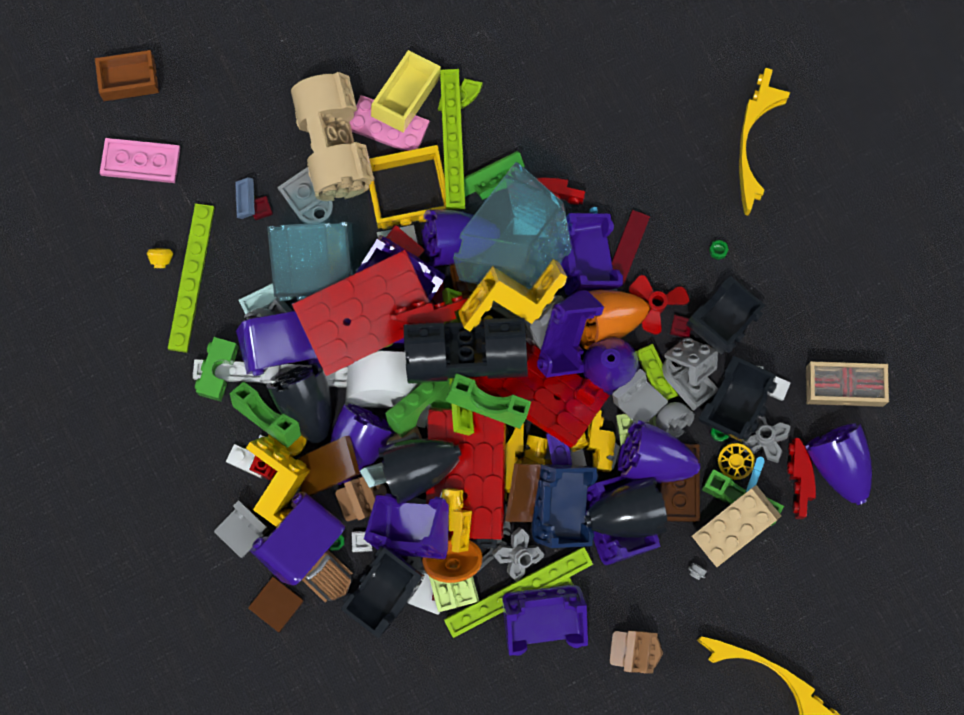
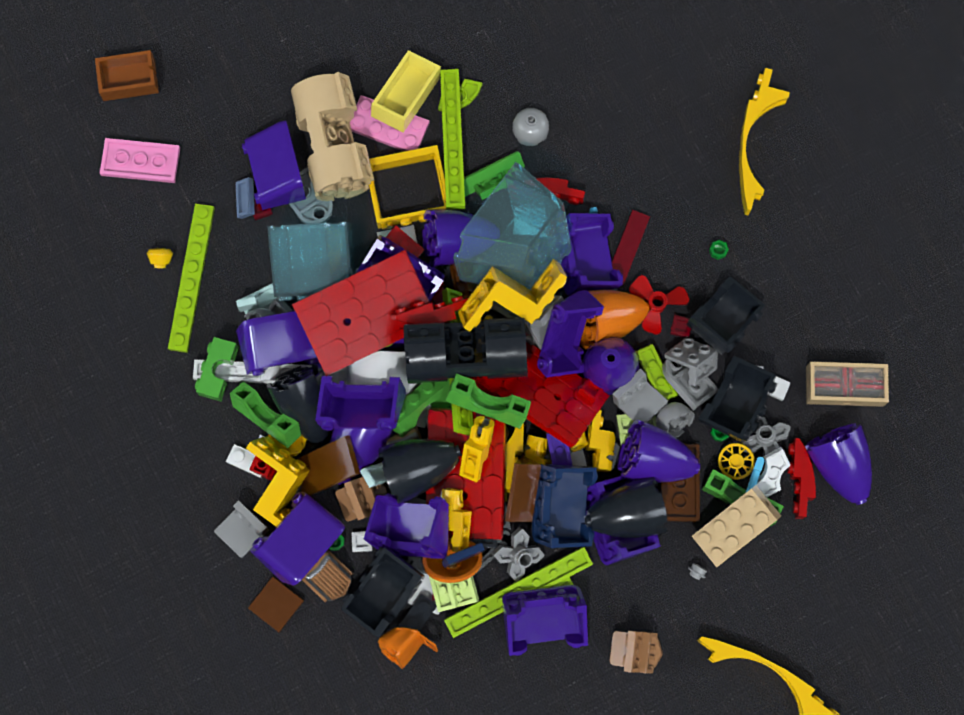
(247, 304): none -> light aqua tile
(274, 166): none -> dark purple windscreen
(360, 405): none -> dark purple windscreen
(402, 643): none -> orange piece
(419, 613): none -> black plate
(463, 555): none -> dark blue tile
(476, 448): none -> yellow plate
(530, 126): none -> light grey cylinder
(775, 464): none -> white tile

